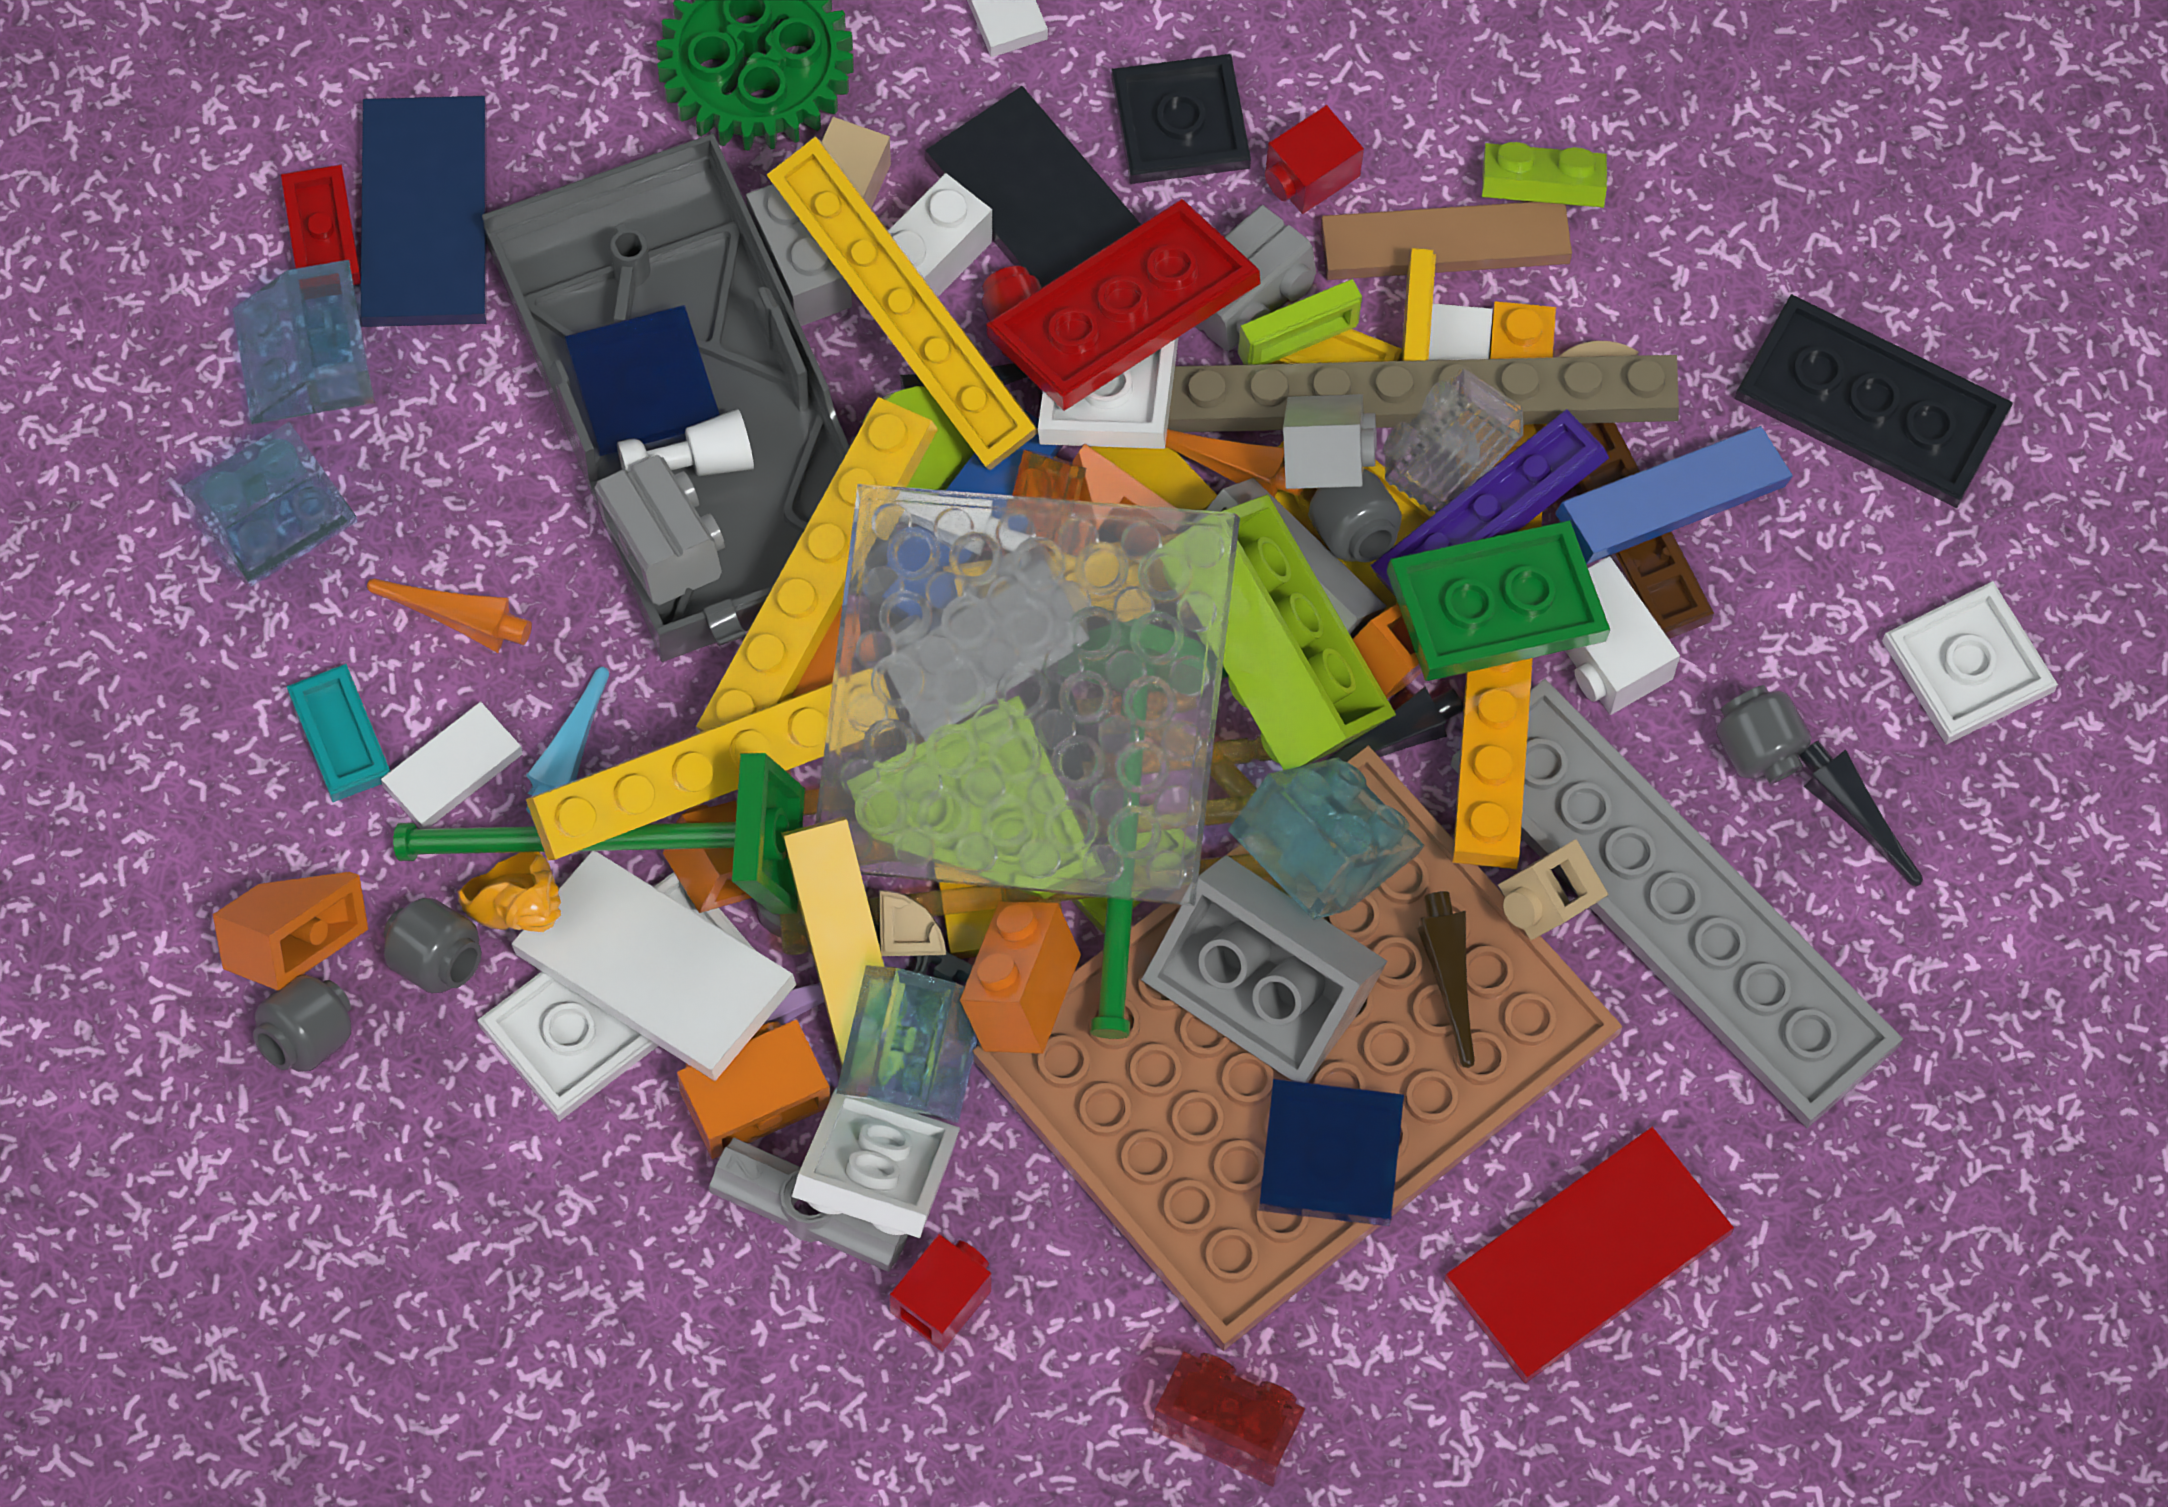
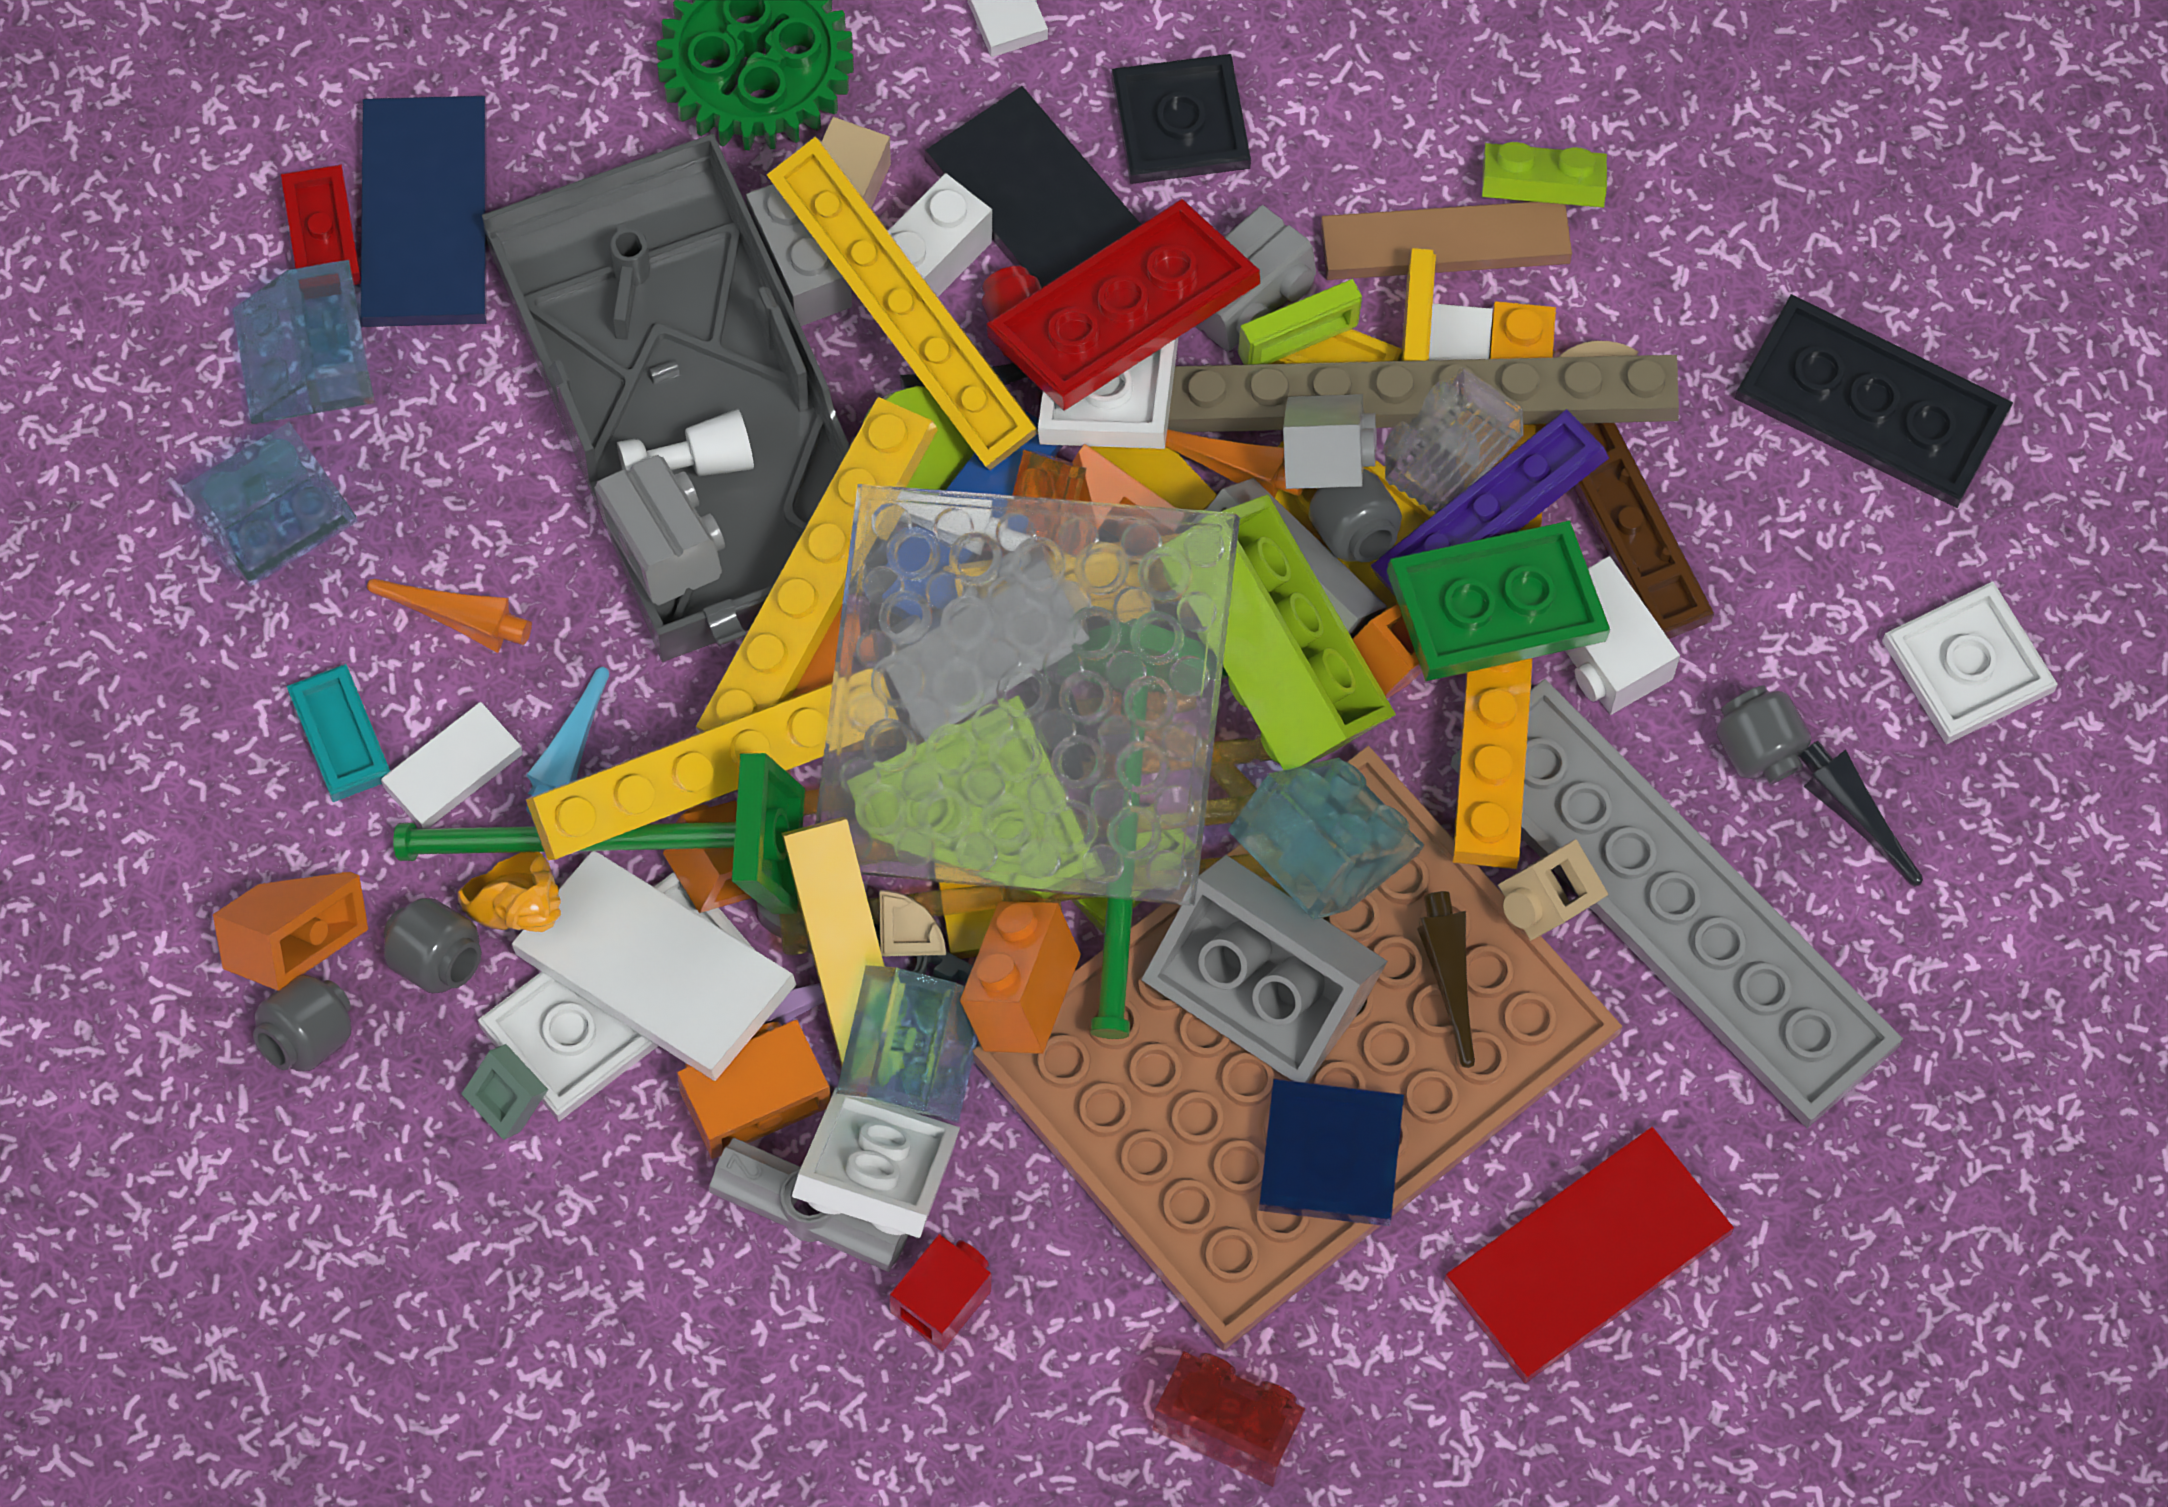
(504, 1091): none -> sand green plate
(641, 378): clear blue tile -> none
(1313, 160): red brick -> none
(1415, 723): black piece -> none
(1675, 494): tile -> none

